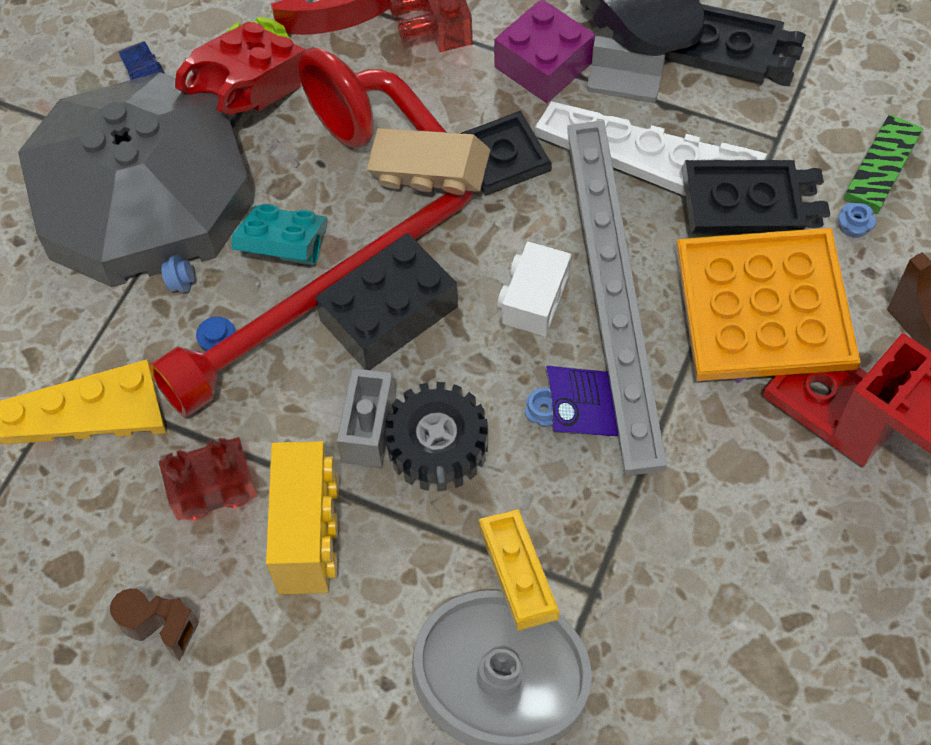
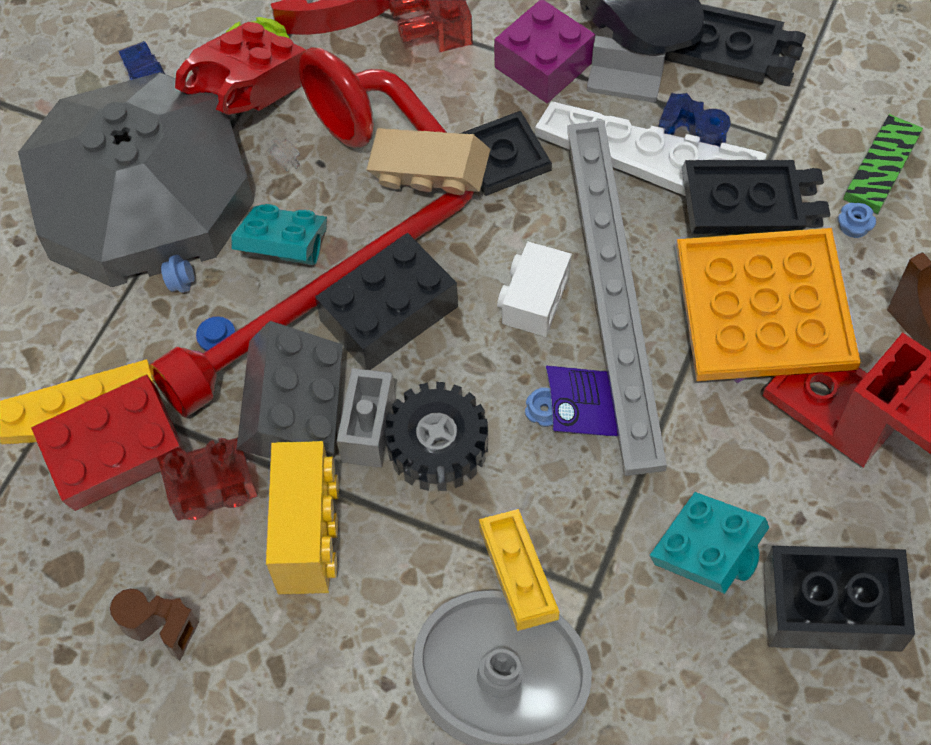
(107, 442): none -> red brick
(289, 390): none -> dark grey brick
(707, 124): none -> clear blue leg
(711, 543): none -> teal plate
(838, 598): none -> black brick

